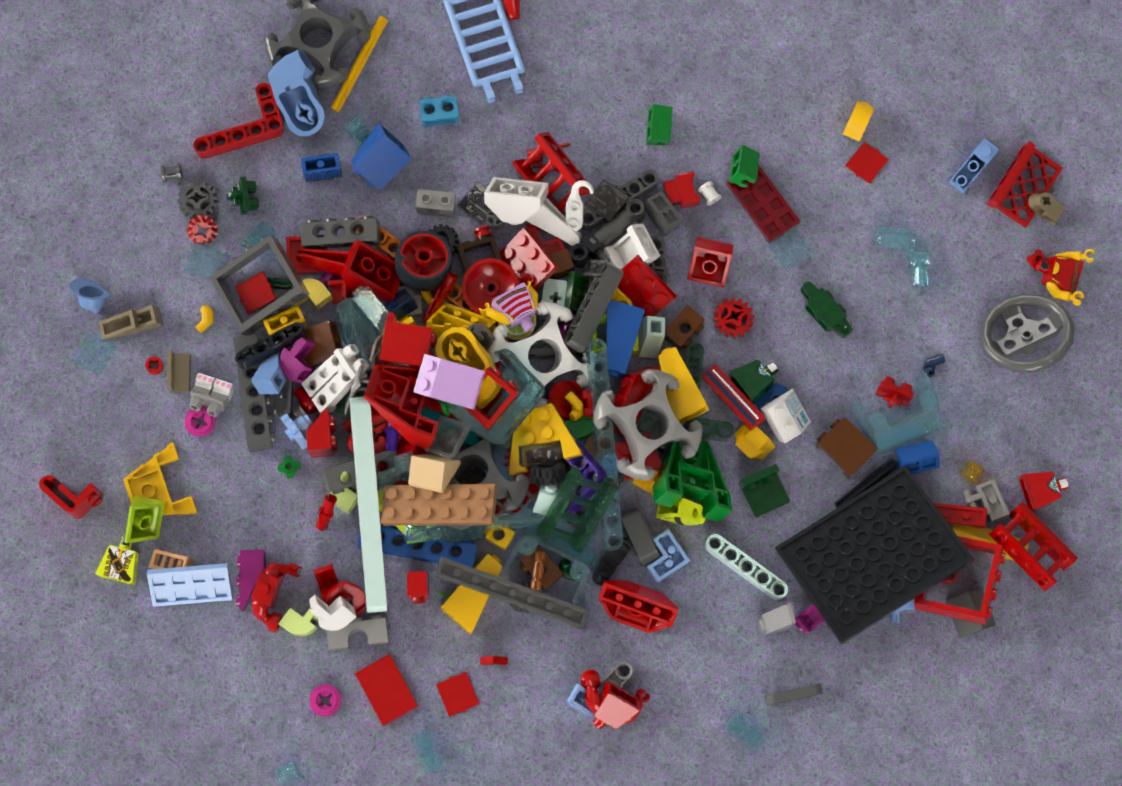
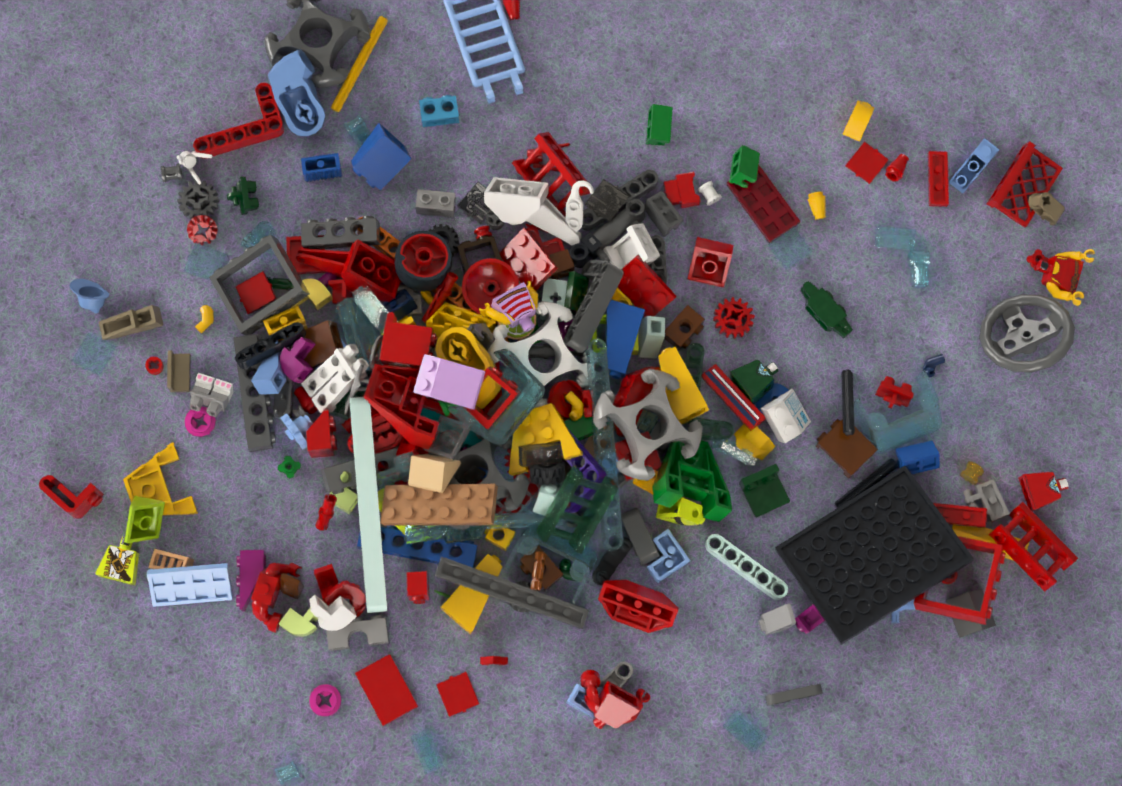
(189, 160): none -> white plant
(291, 586): none -> reddish brown slope
(391, 438): dark purple pin -> none
(729, 449): none -> clear light blue plate
(817, 203): none -> yellow cone
(847, 402): none -> black axle
(896, 168): none -> red cone
(938, 178): none -> red plate

